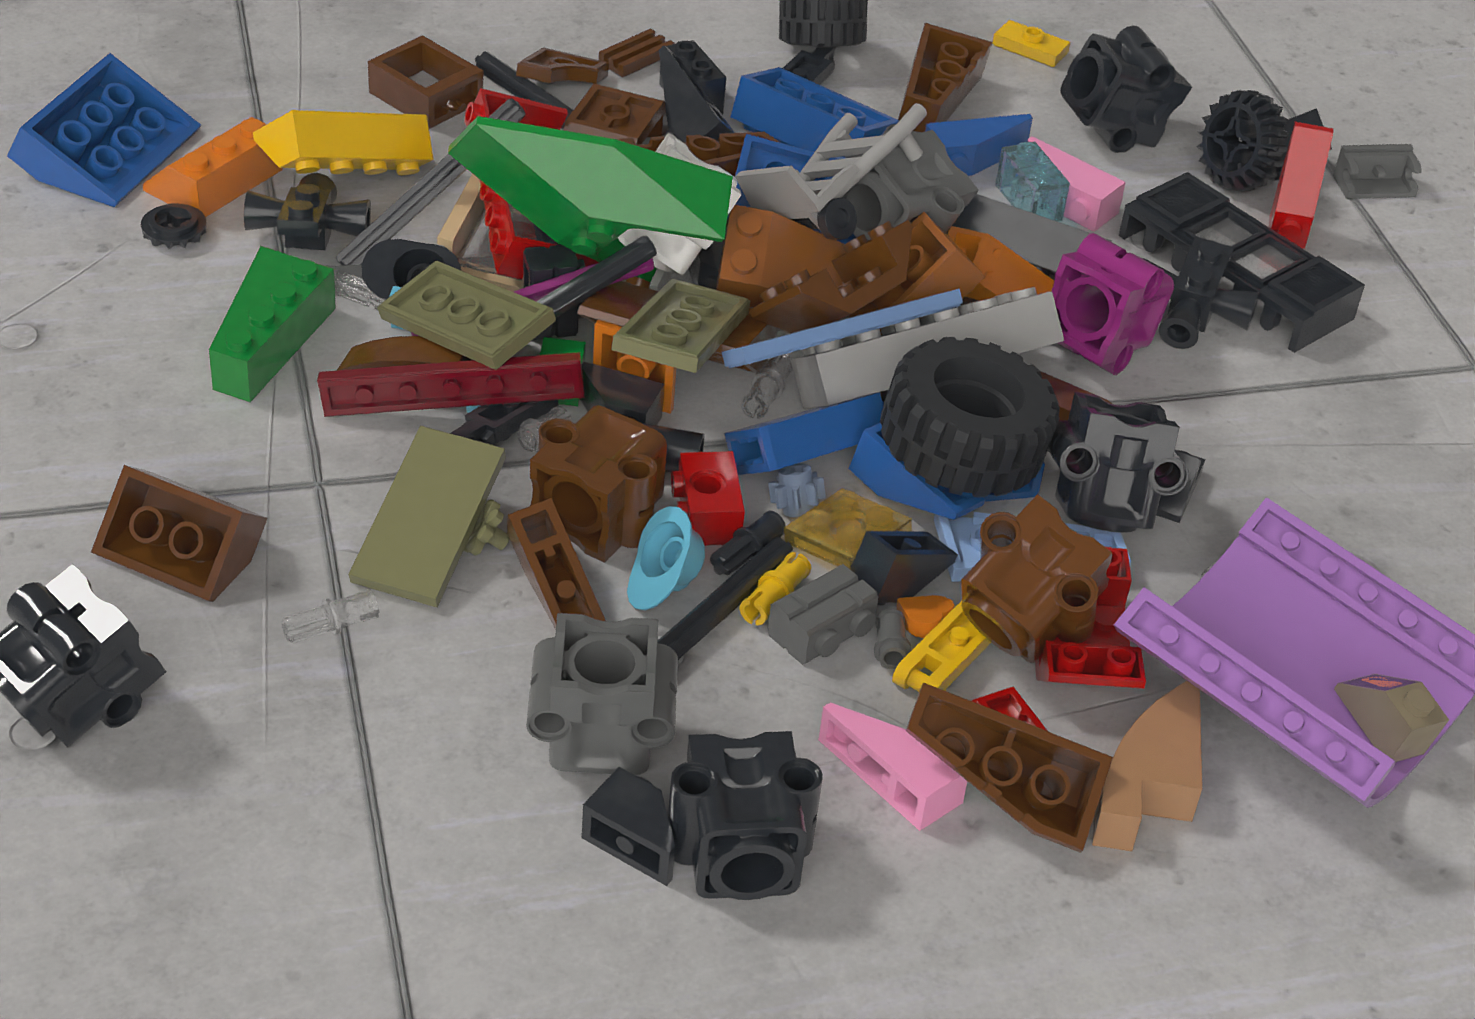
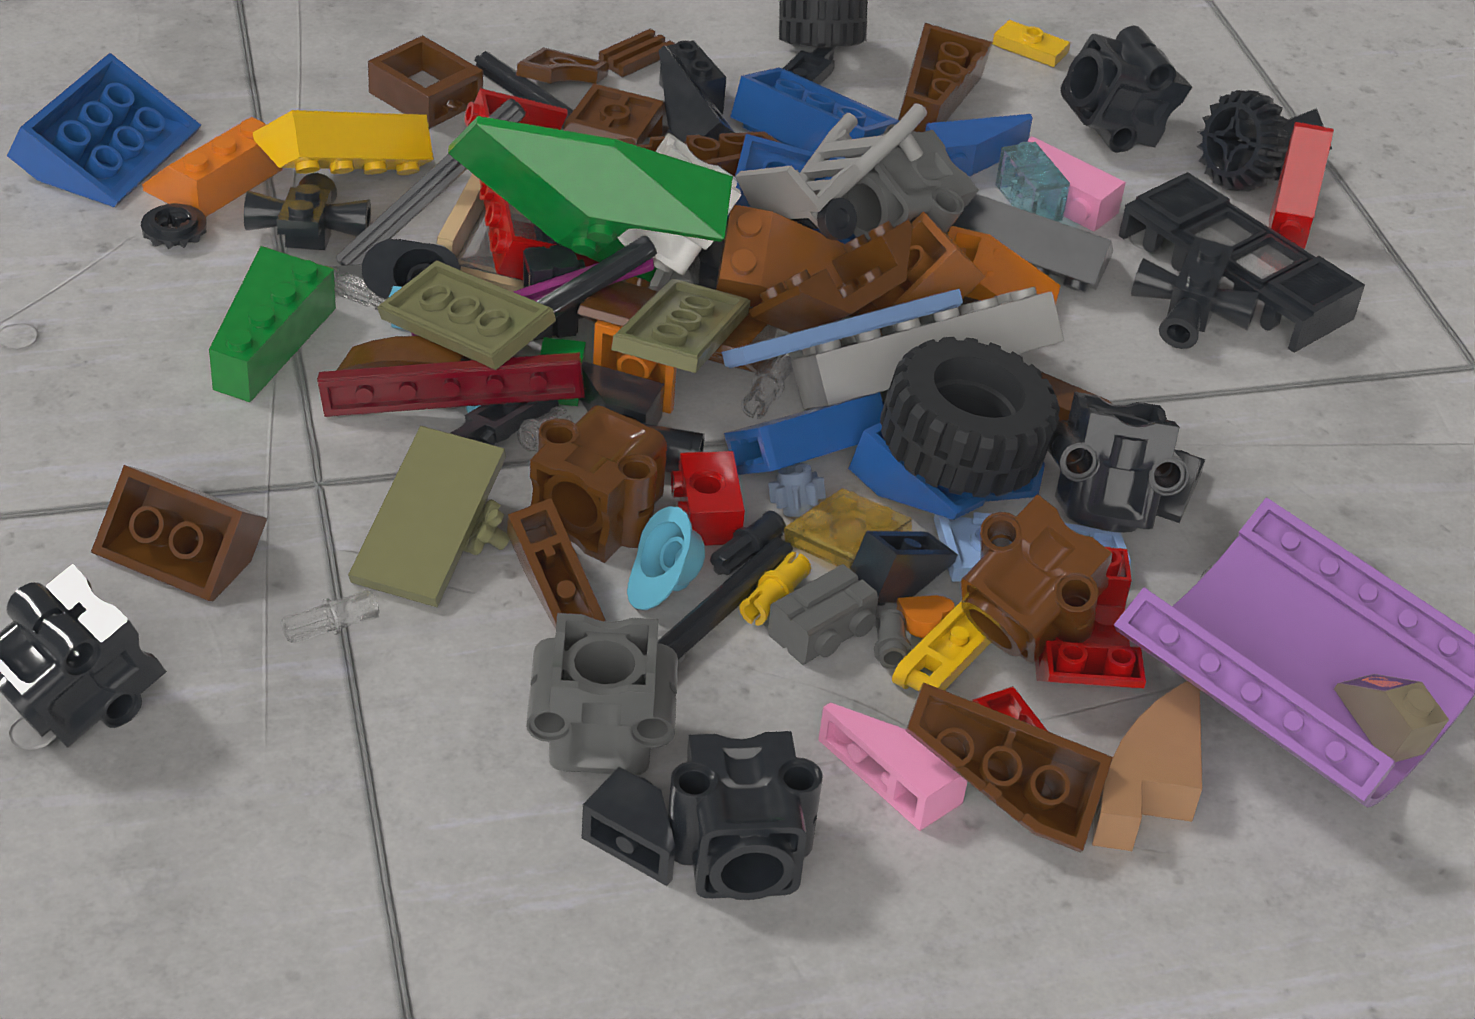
(1108, 302): magenta piece -> none
(1377, 171): dark grey hinge -> none

